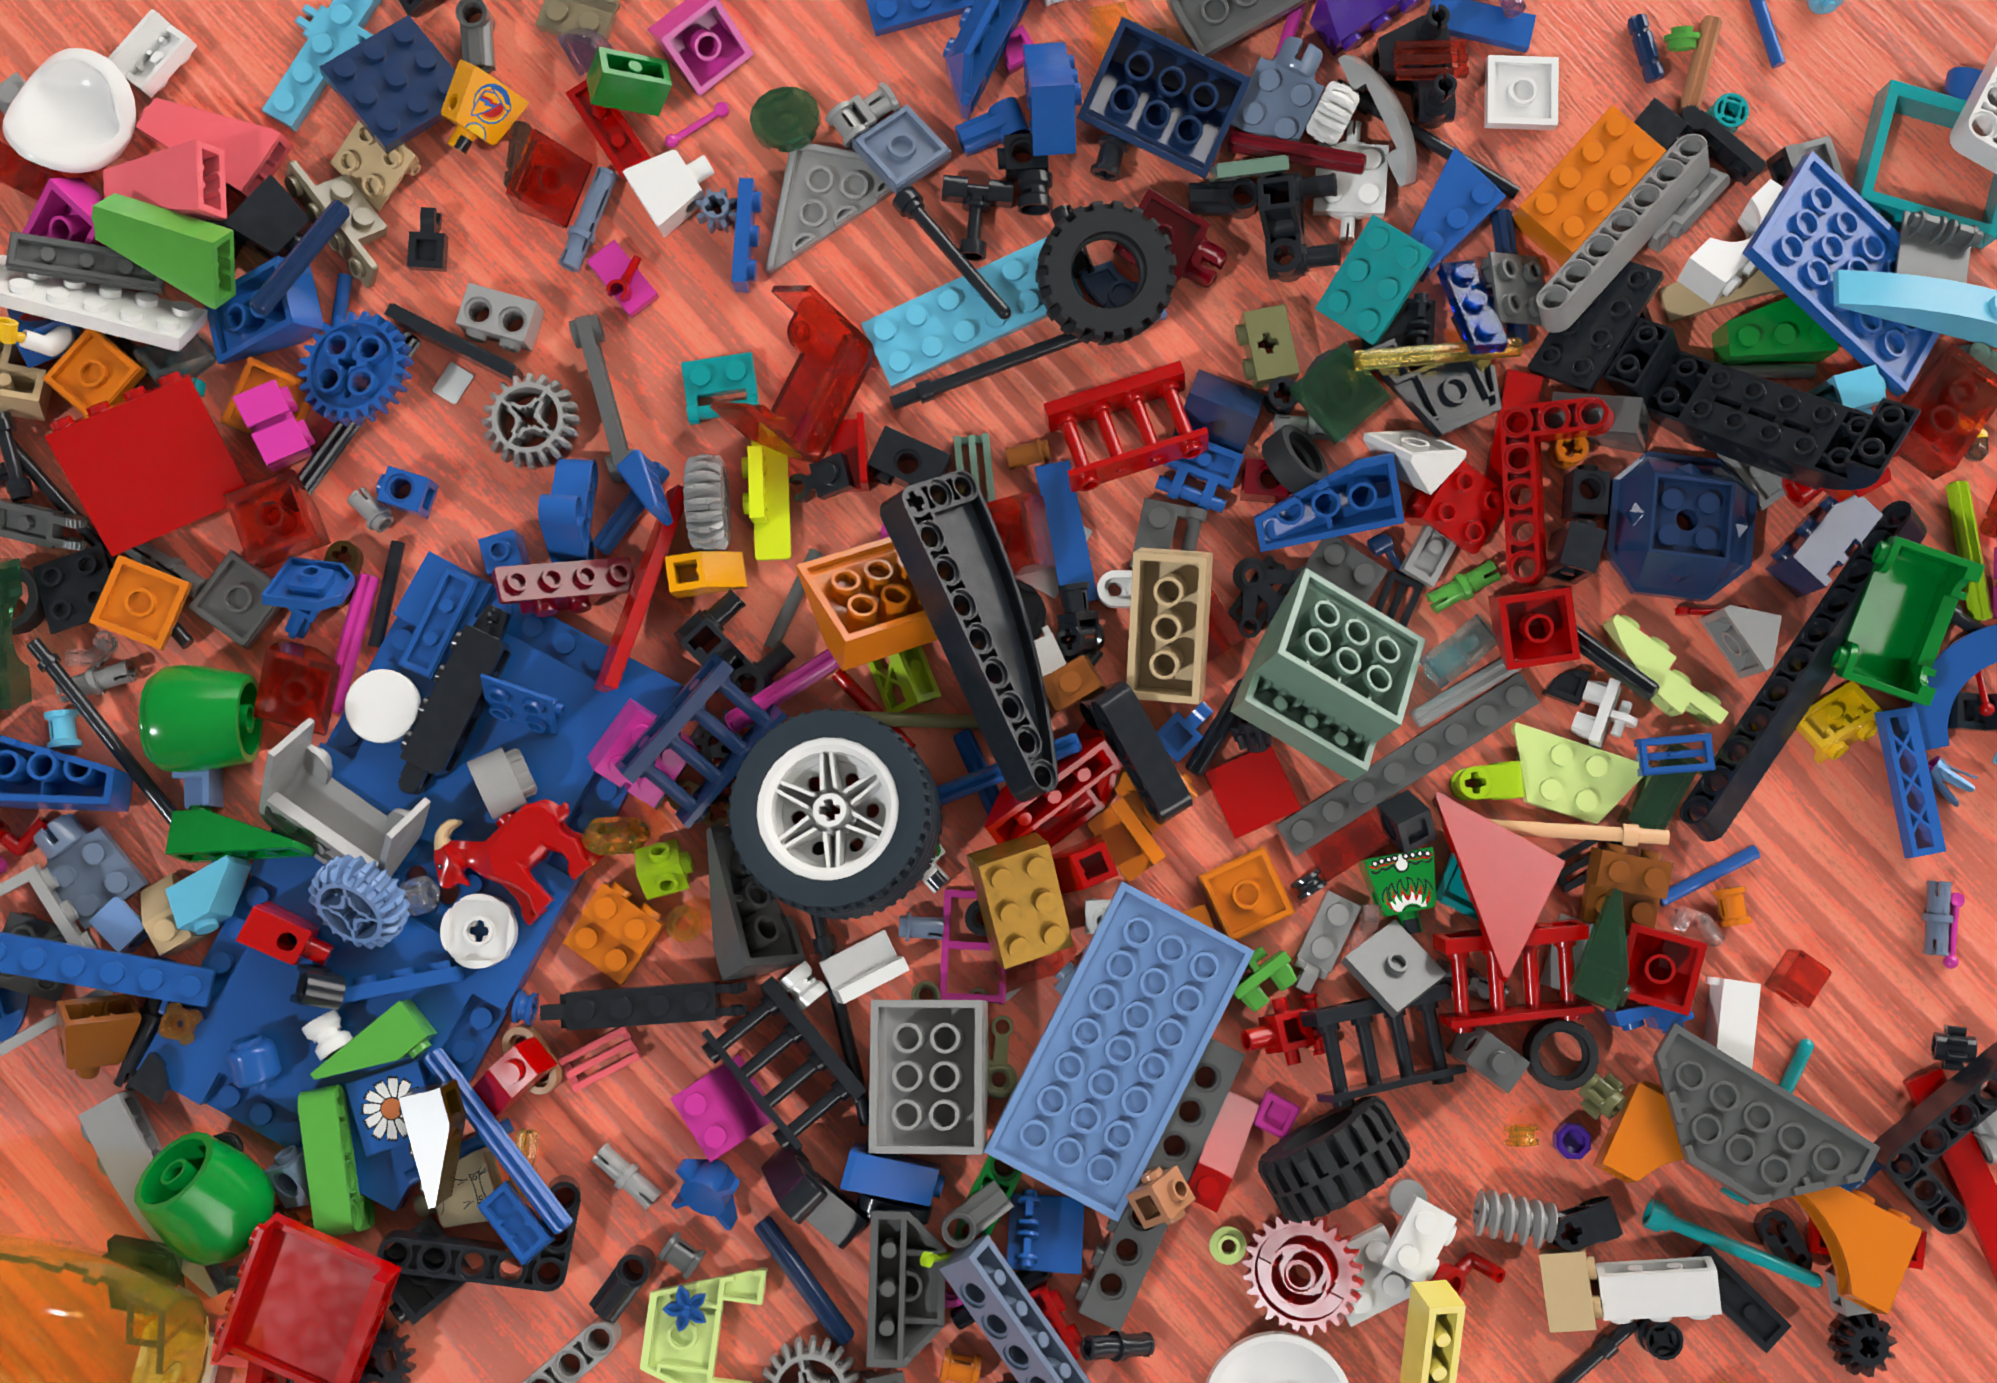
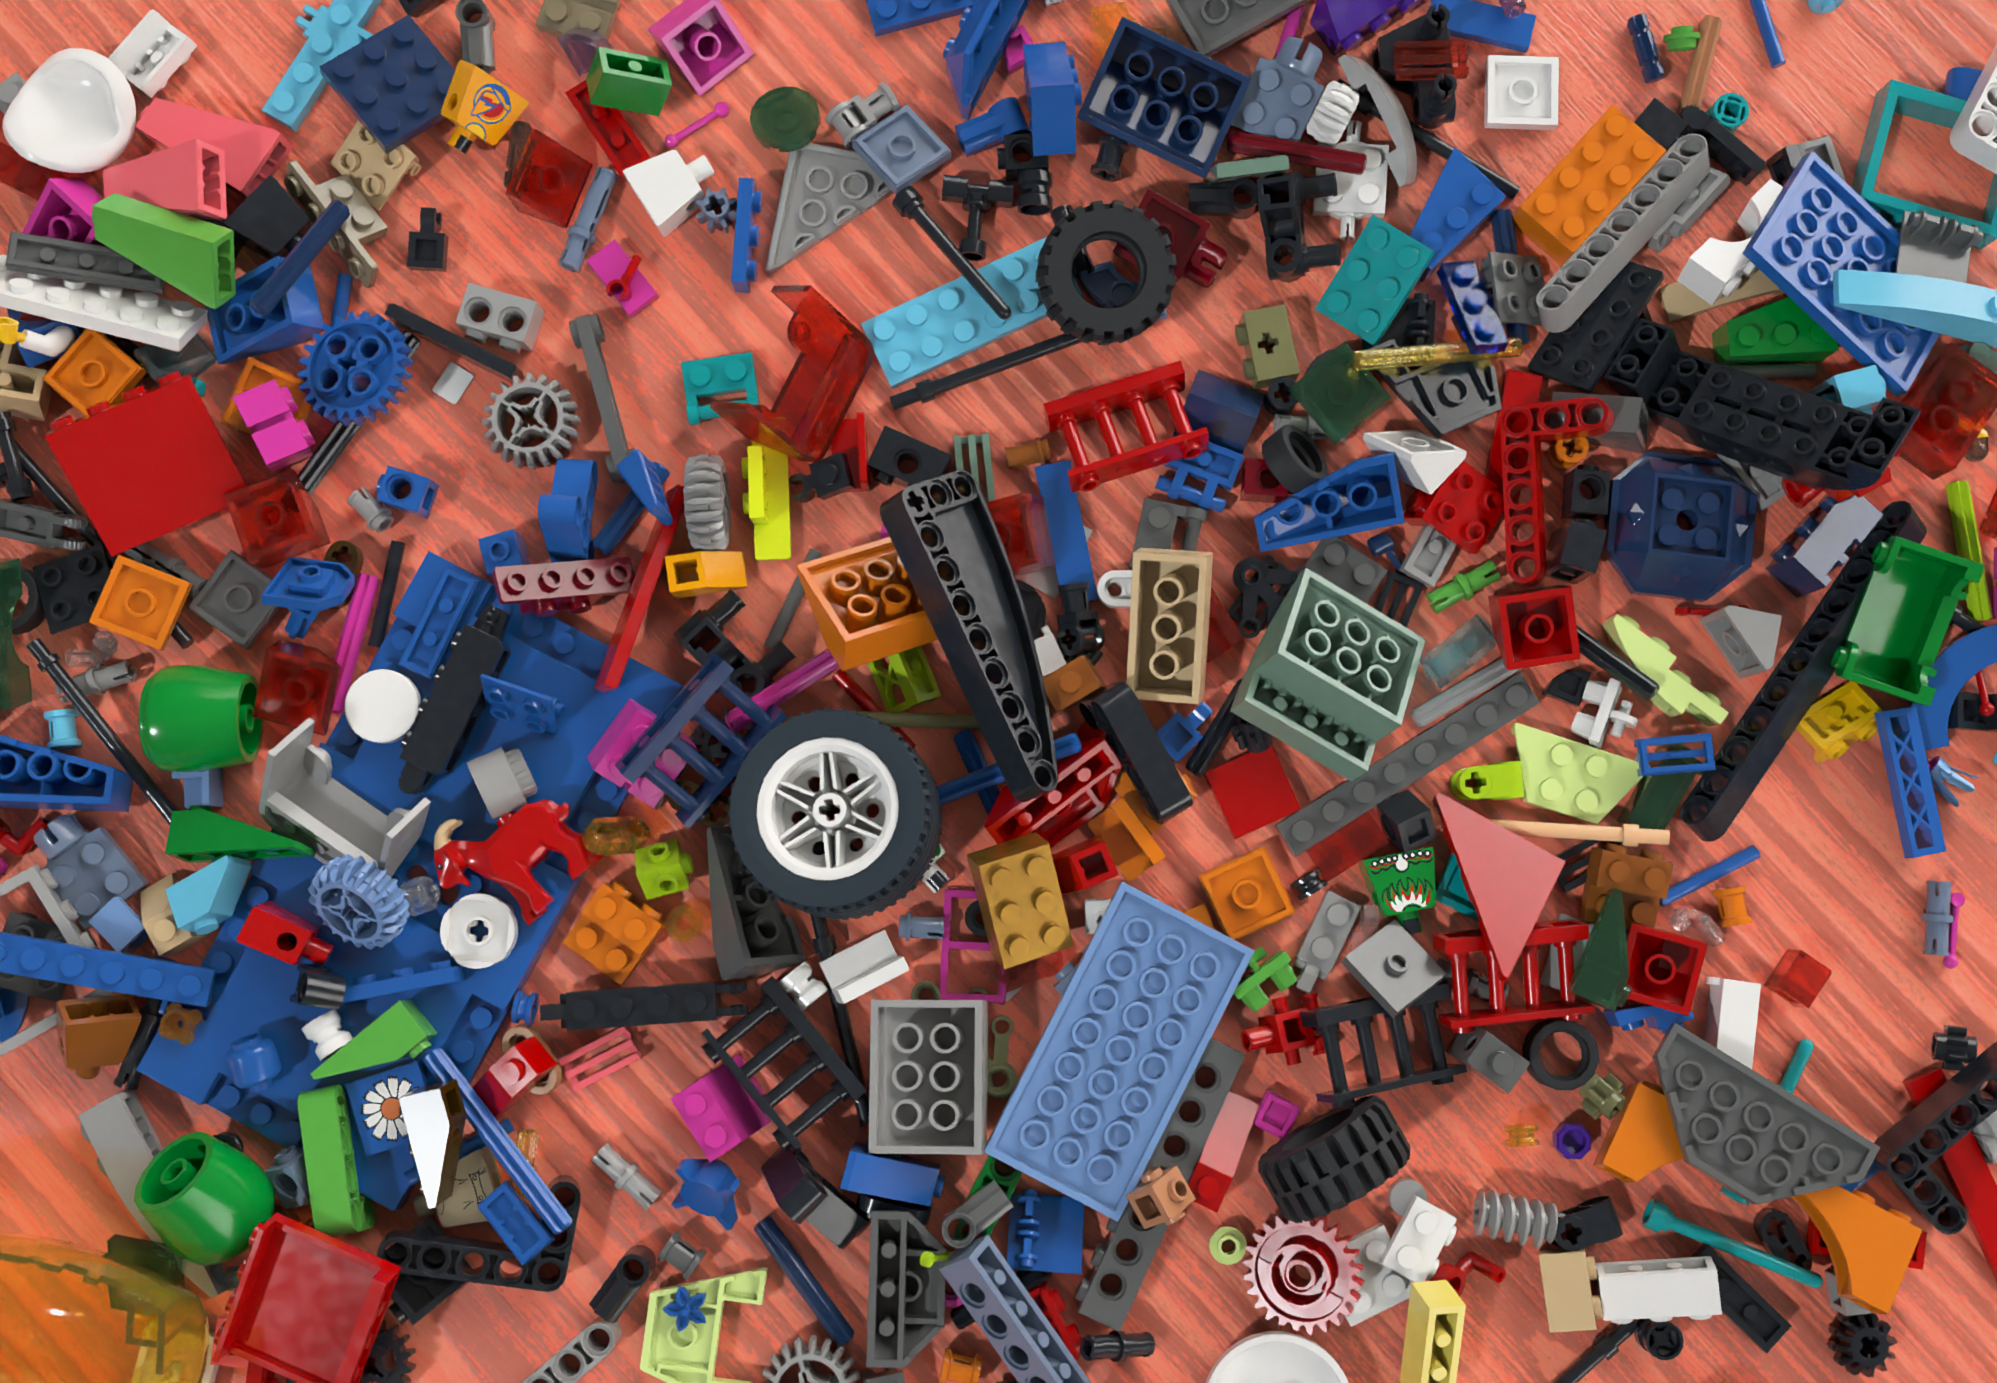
(153, 1078): black tile -> none

